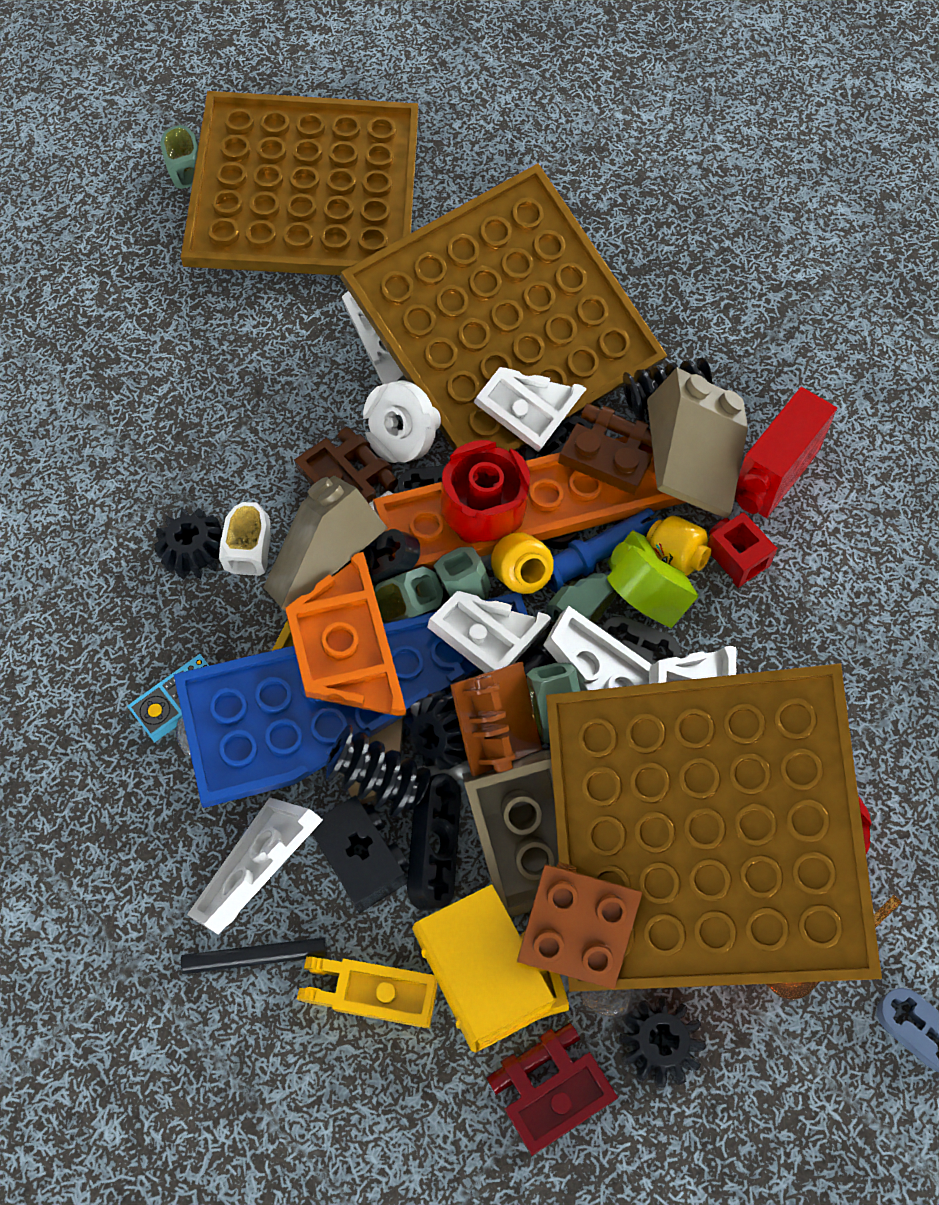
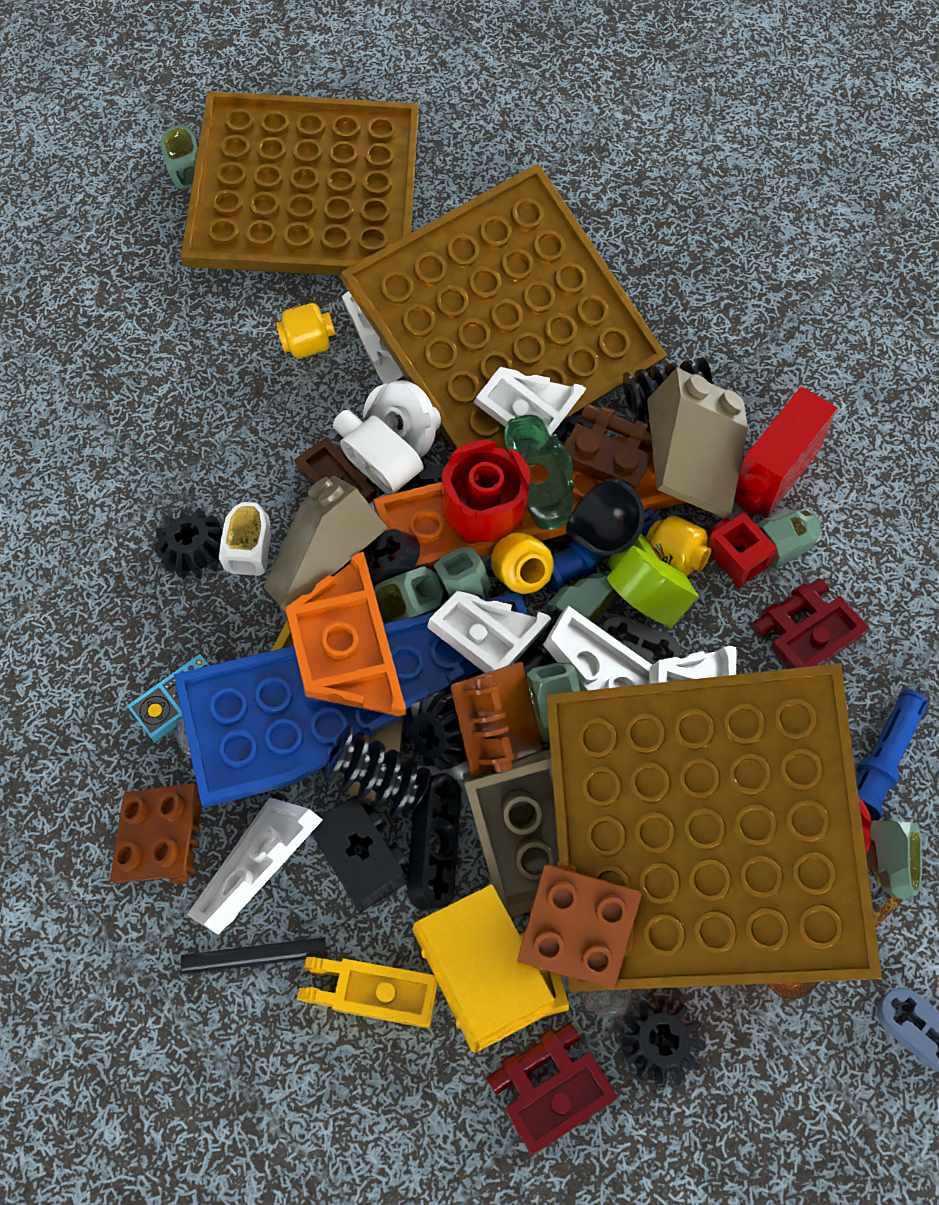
(157, 834): none -> dark orange hinge
(305, 330): none -> yellow head
(377, 451): none -> white piece
(552, 500): none -> clear green piece
(607, 518): none -> black helmet
(791, 533): none -> sand green rock
(816, 638): none -> dark red plate
(879, 770): none -> blue pin
(896, 857): none -> sand green rock

